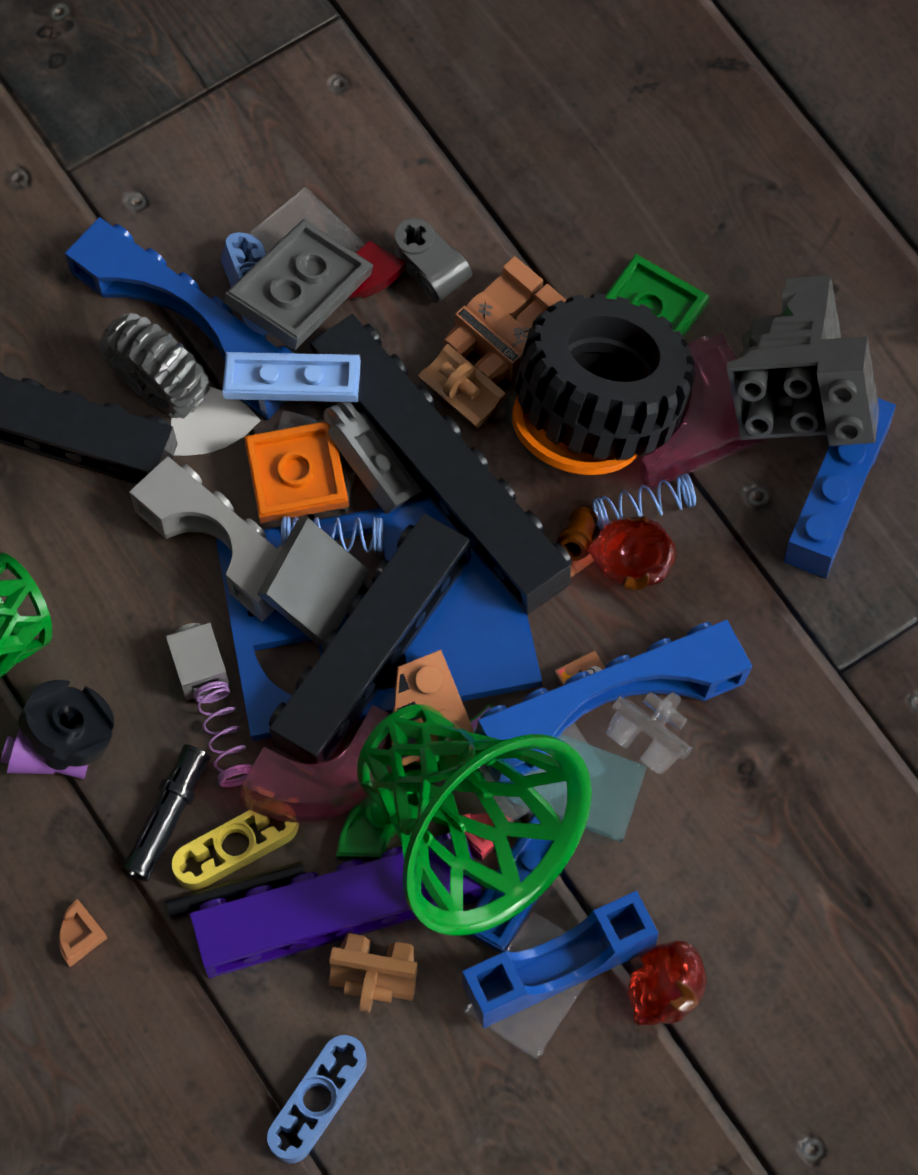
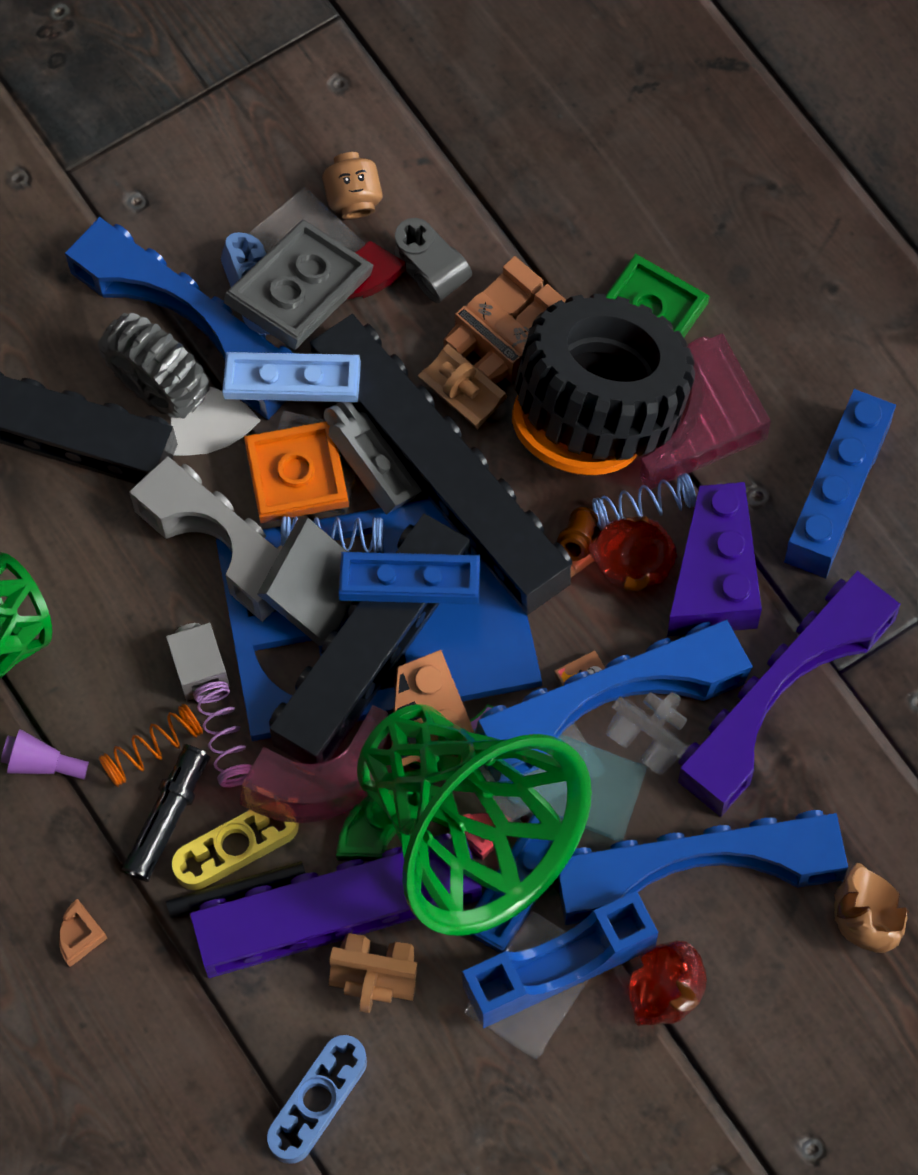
(53, 741): black plate -> none
(188, 721): none -> orange piece
(352, 186): none -> medium nougat head
(409, 578): none -> blue tile
(718, 564): none -> dark purple wedge
(796, 851): none -> blue arch
(802, 373): dark grey brick -> none
(847, 626): none -> dark purple arch
(869, 911): none -> medium nougat hair

